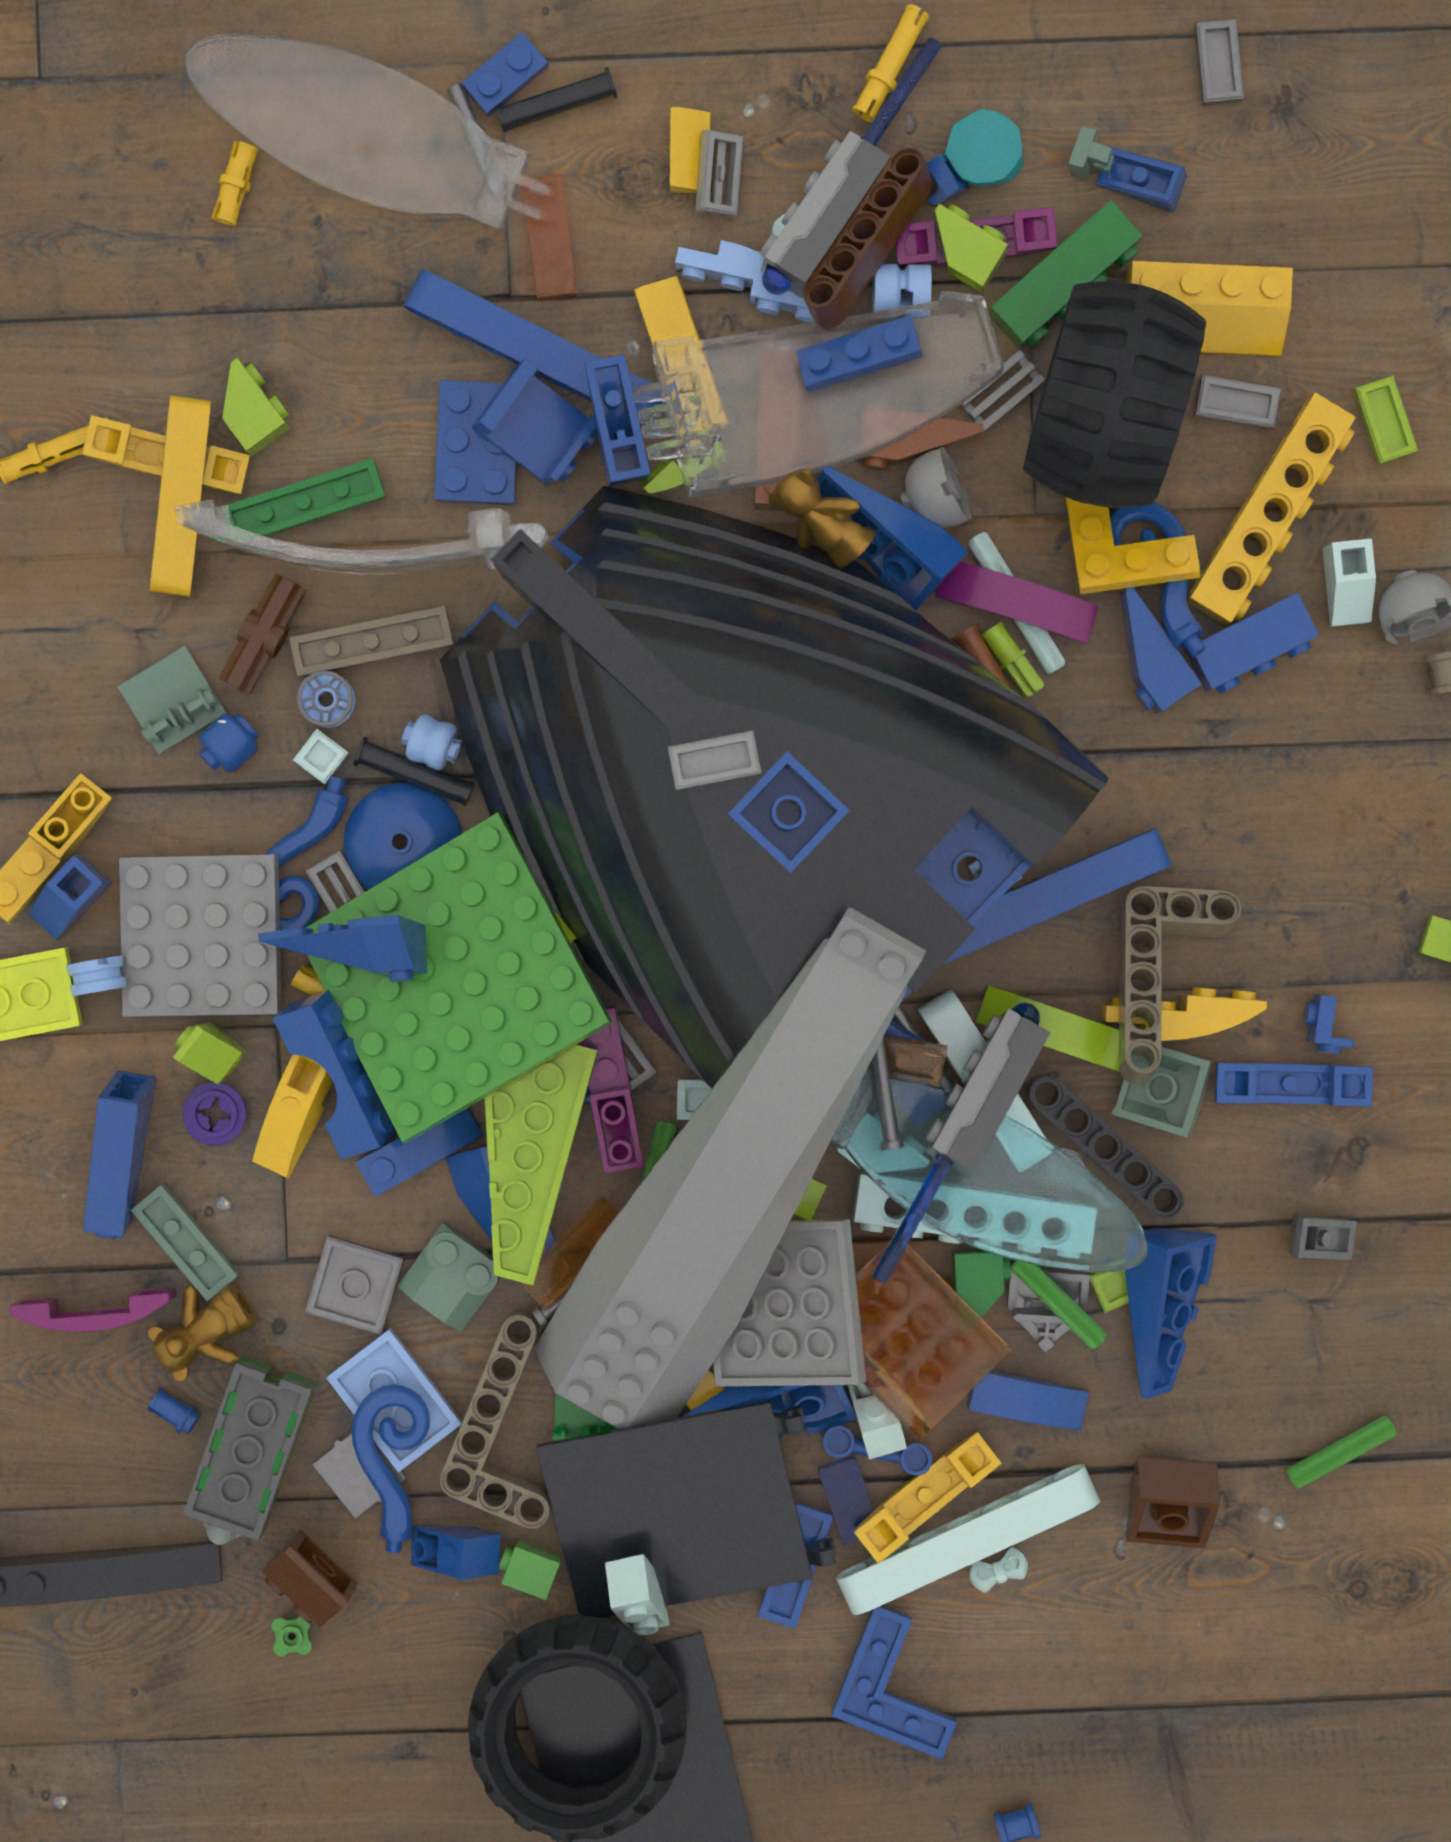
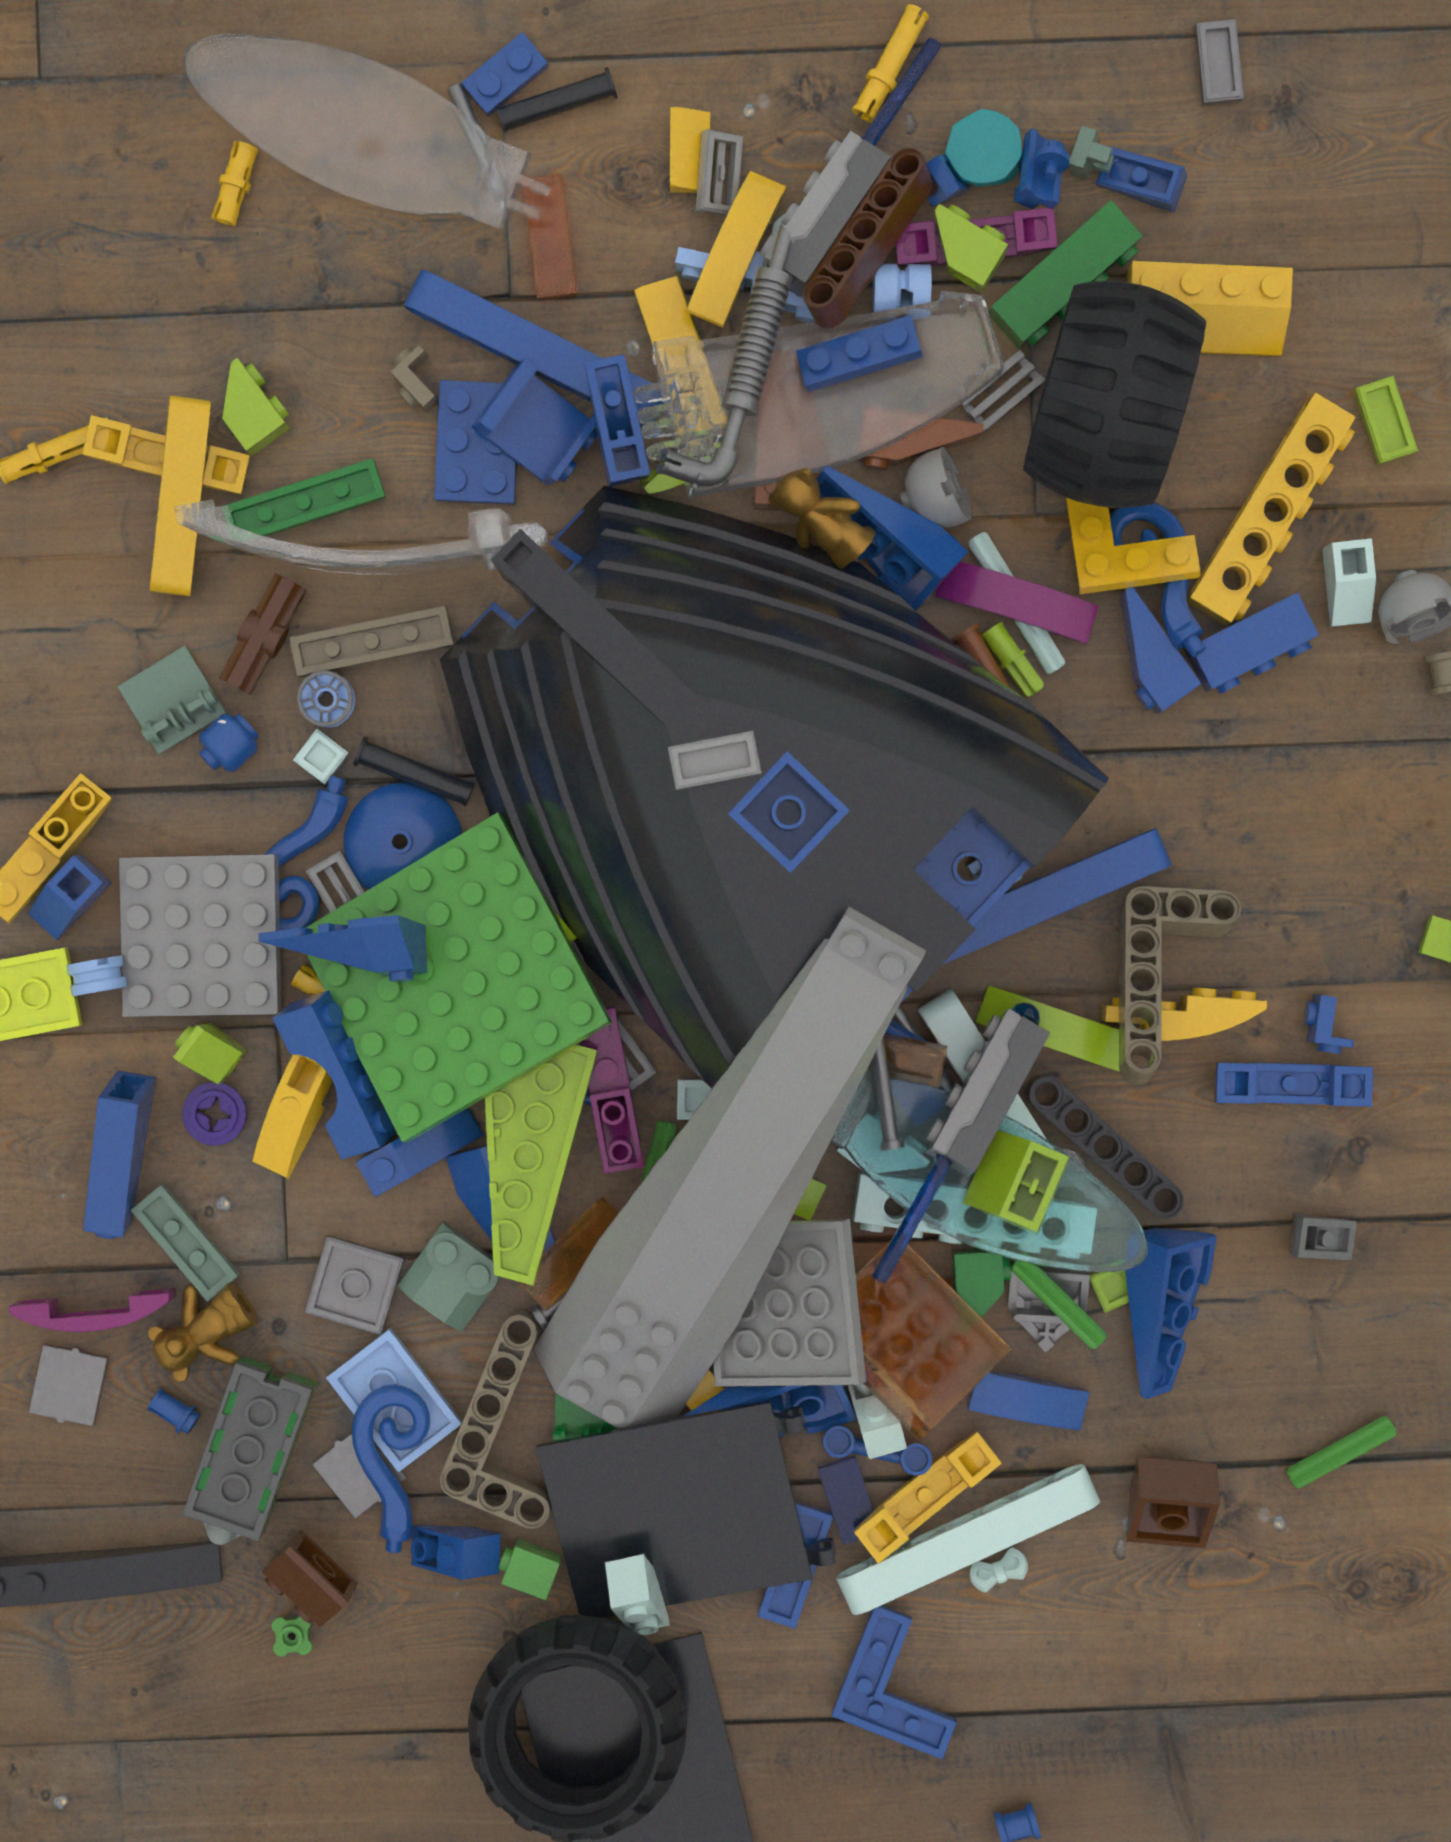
(68, 1384): none -> flat silver piece
(413, 389): none -> dark tan bracket
(431, 742): light blue piece -> none
(735, 248): none -> yellow slope
(747, 374): none -> flat silver piece
(1016, 1181): none -> lime slope
(1040, 171): none -> blue hips
(1171, 1096): sand green slope -> none
(1237, 402): light grey tile -> none

